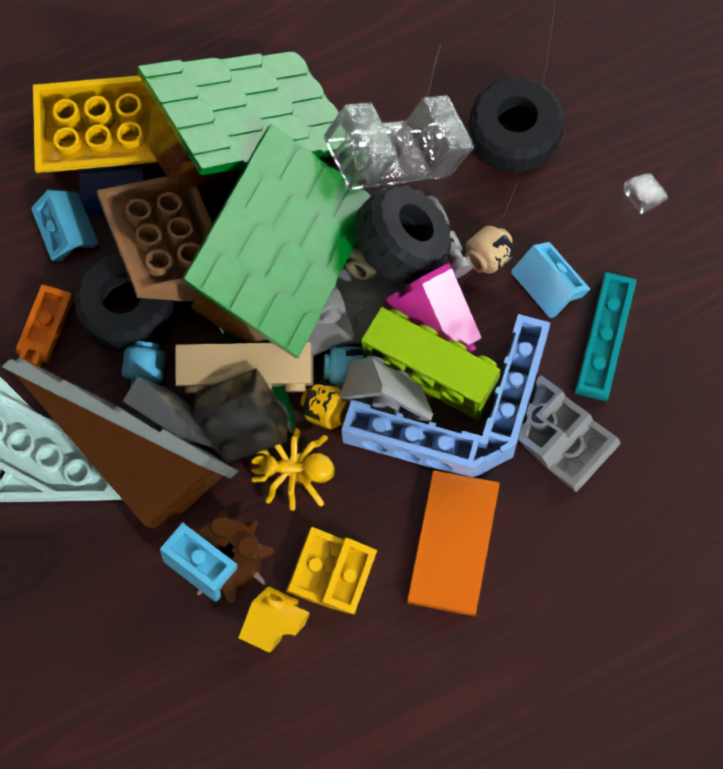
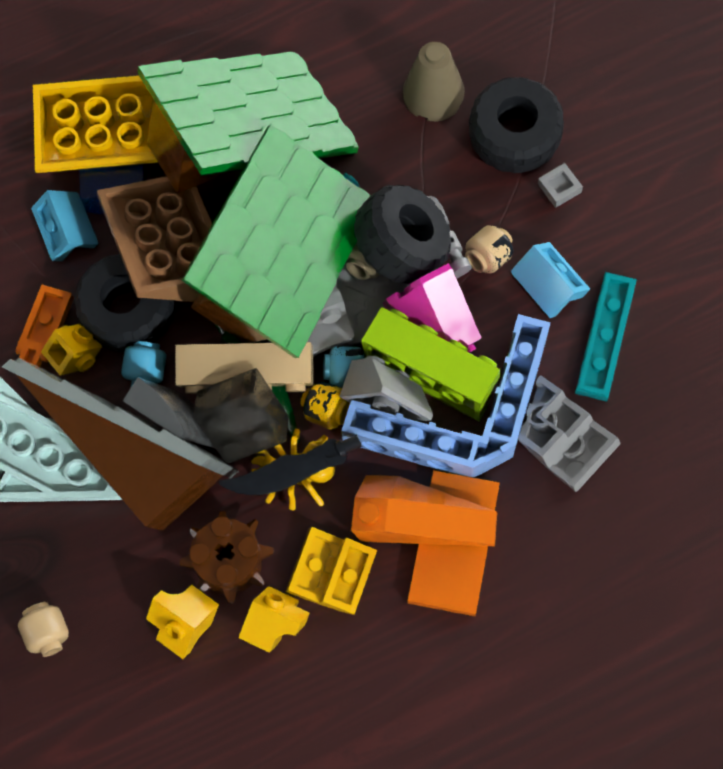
(43, 629): none -> tan head
(71, 349): none -> yellow brick
(181, 618): none -> yellow brick
(197, 561): medium azure panel -> none
(292, 468): none -> black sword
(379, 153): clear plate -> none
(409, 512): none -> orange wedge
(434, 84): none -> dark tan cone
(560, 185): none -> light grey plate
(644, 192): clear slope -> none

